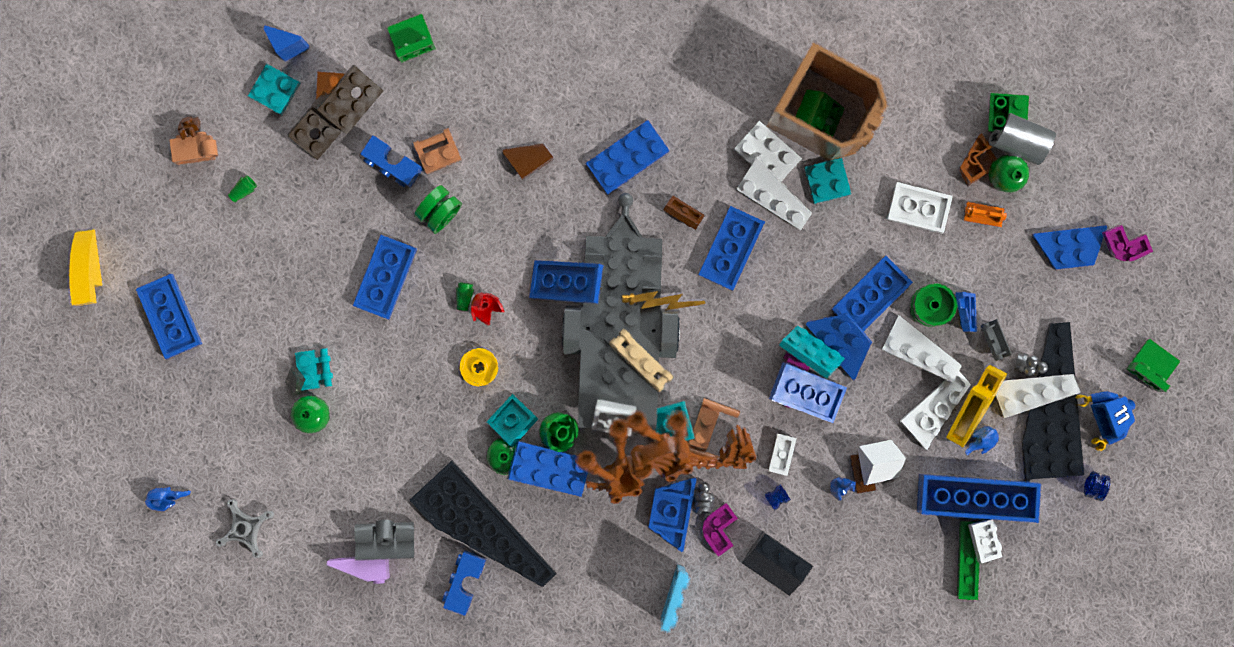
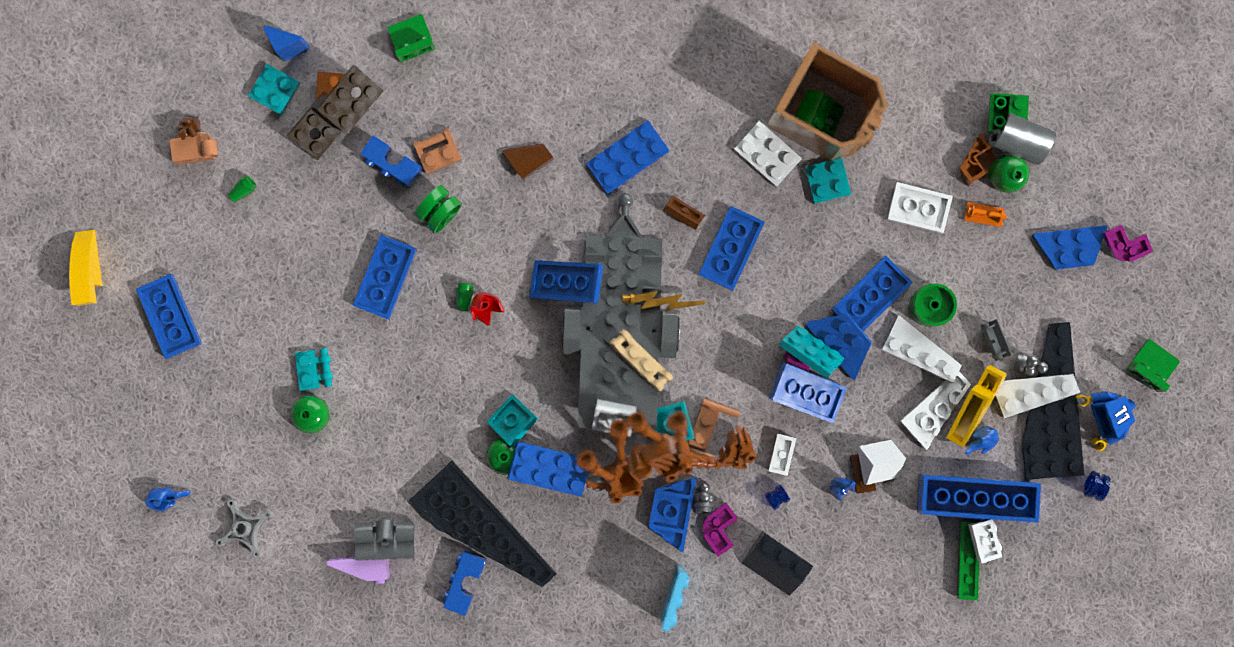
(295, 380): clear smoke tile -> none
(474, 357): yellow plate -> none
(558, 431): green cylinder -> none
(767, 190): white wing -> none
(967, 311): blue wing -> none

